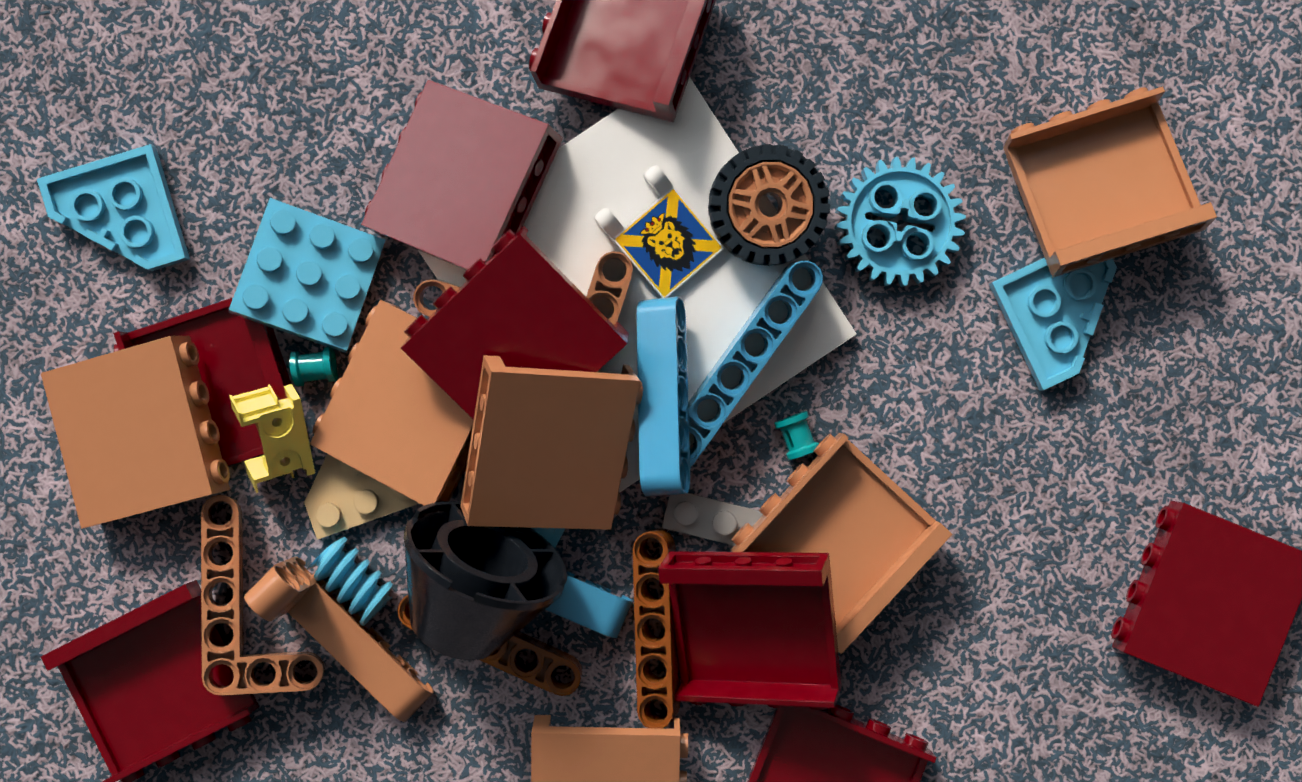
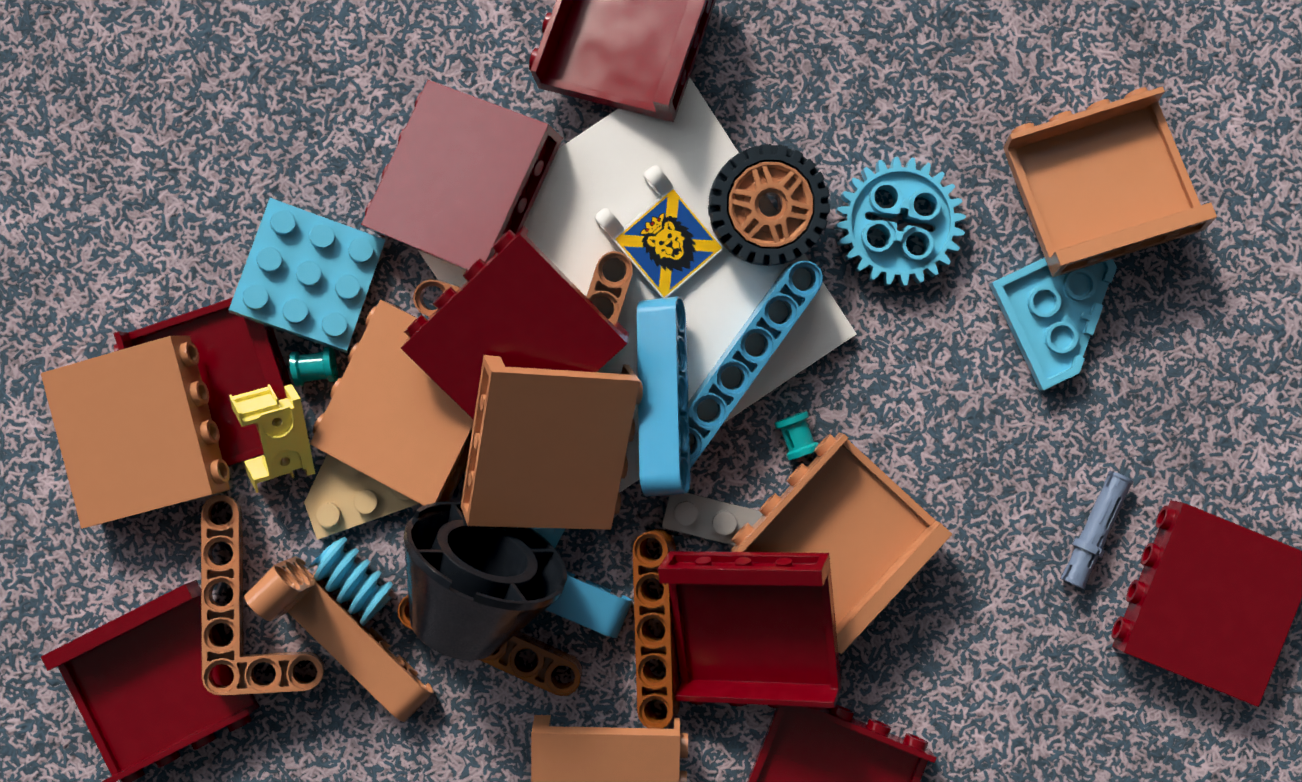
(121, 206): medium azure plate -> none
(1094, 535): none -> sand blue pin

